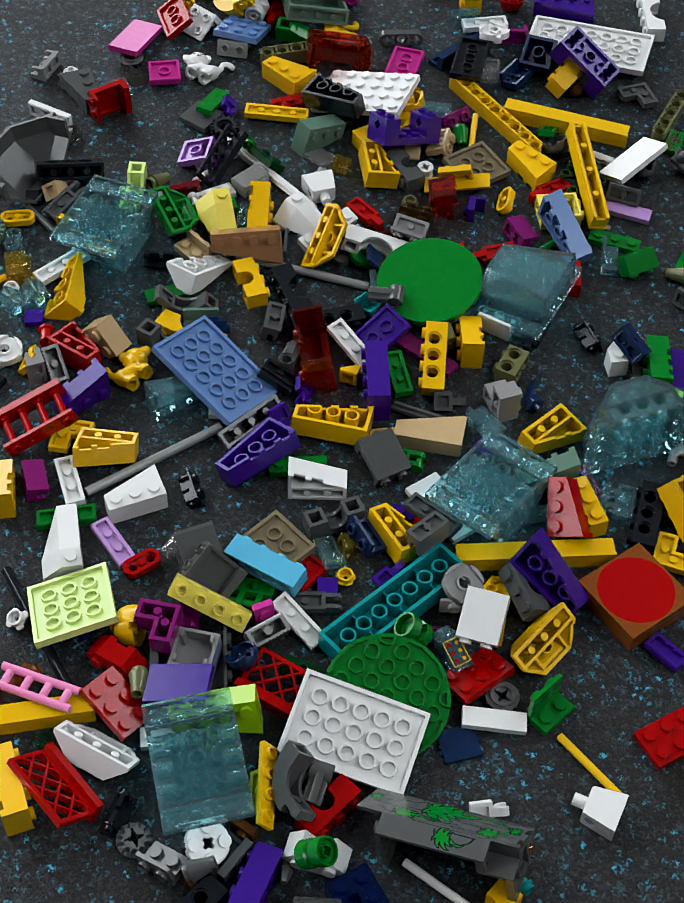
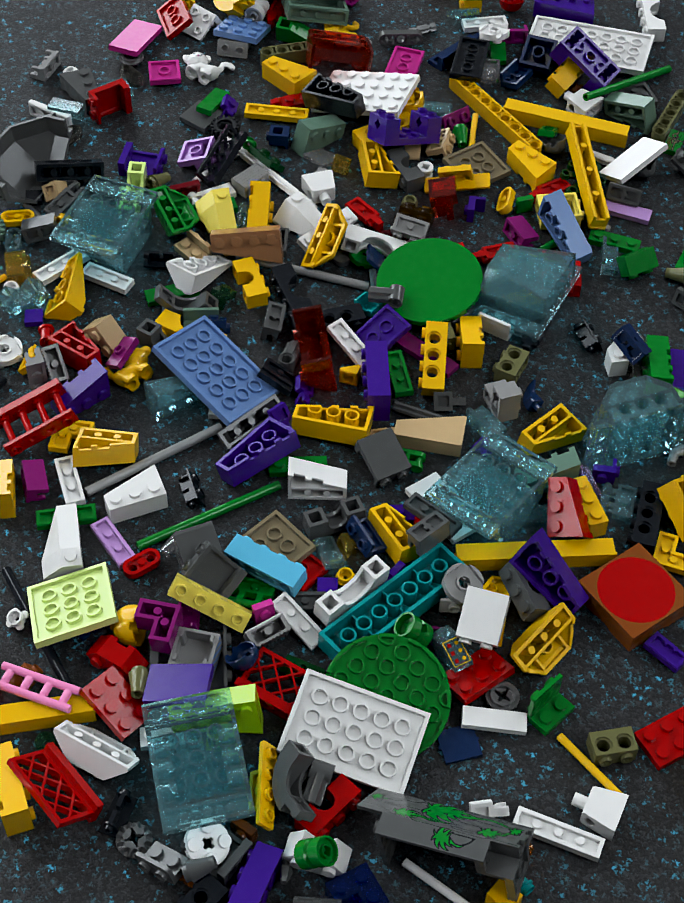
(38, 227): none -> dark grey hinge
(66, 106): none -> clear light blue panel
(108, 278): none -> white plate
(122, 353): none -> magenta plate
(153, 161): none -> dark purple panel
(209, 515): none -> green piece
(223, 294): none -> clear green bracket
(278, 136): none -> dark blue brick
(366, 580): none -> white arch
(426, 28): none -> dark grey axle
(498, 51): none -> green tile
(524, 204): none -> green tile
(561, 834): none -> white plate
(578, 105): none -> white torso
(605, 473): none -> dark purple bracket
(610, 741): none -> olive brick
(627, 82): none -> green piece
(633, 109): none -> sand green wedge

